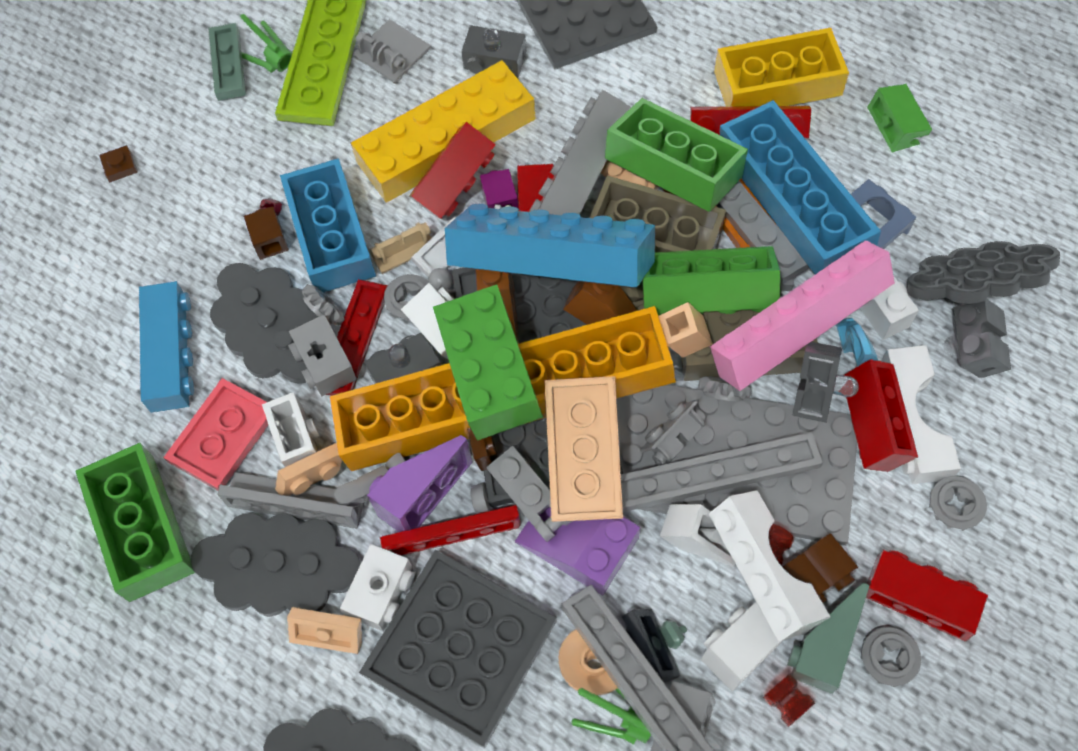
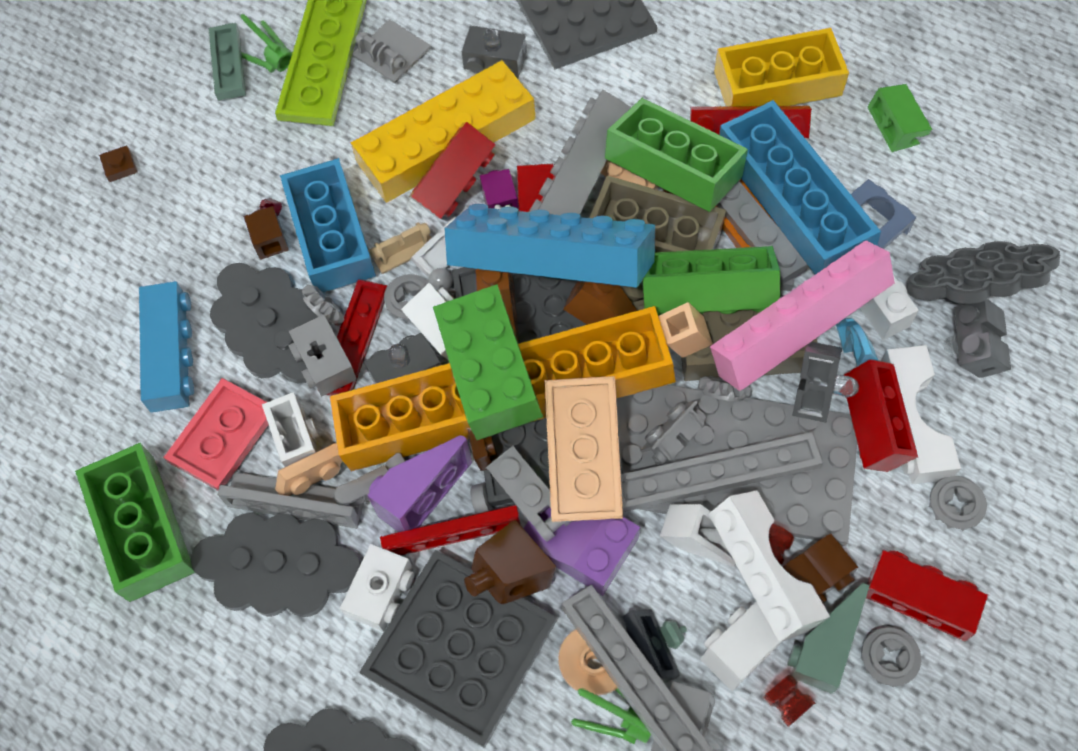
(324, 630): light nougat plate -> none
(510, 566): none -> reddish brown torso

